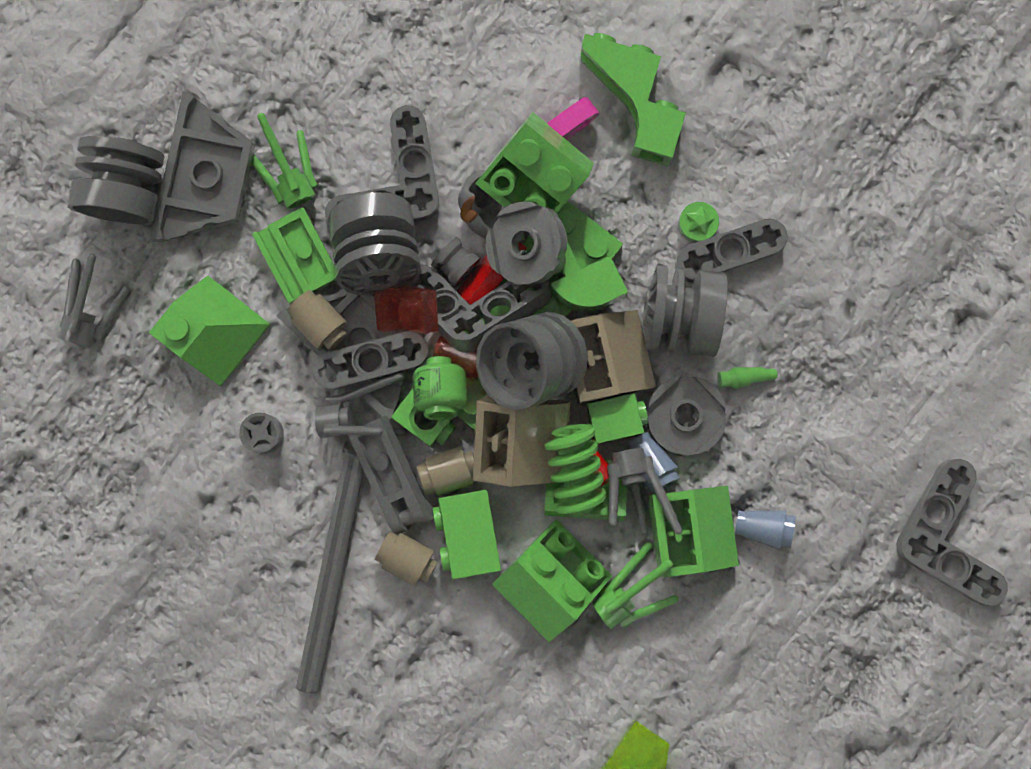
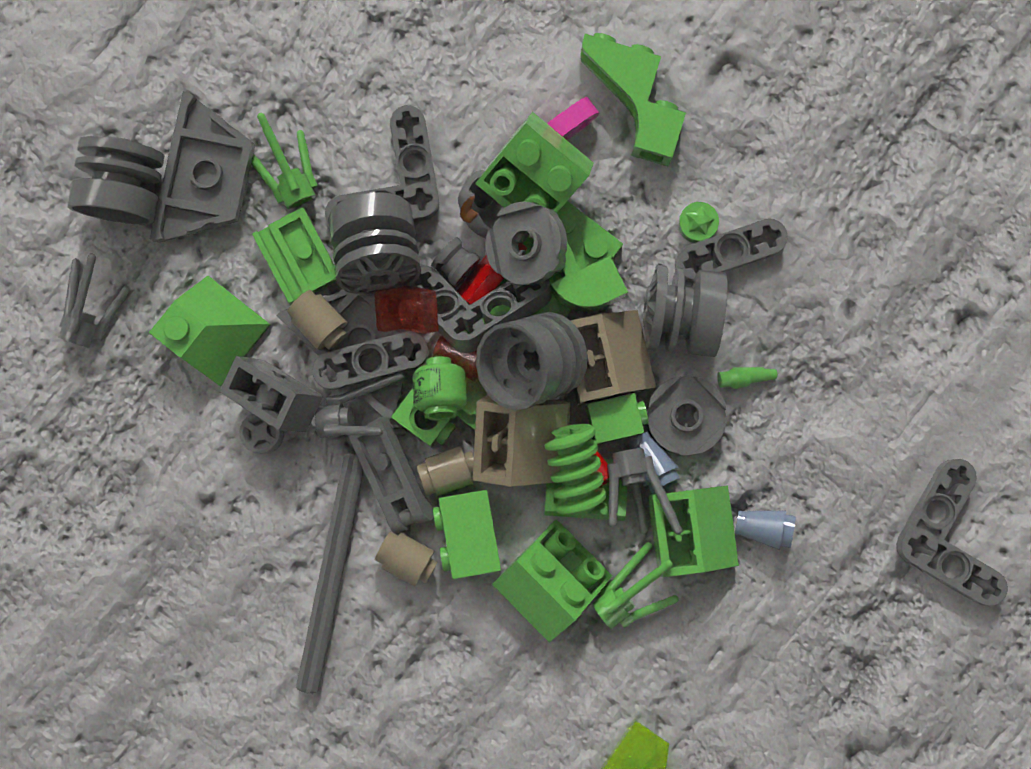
(271, 394): none -> dark grey brick

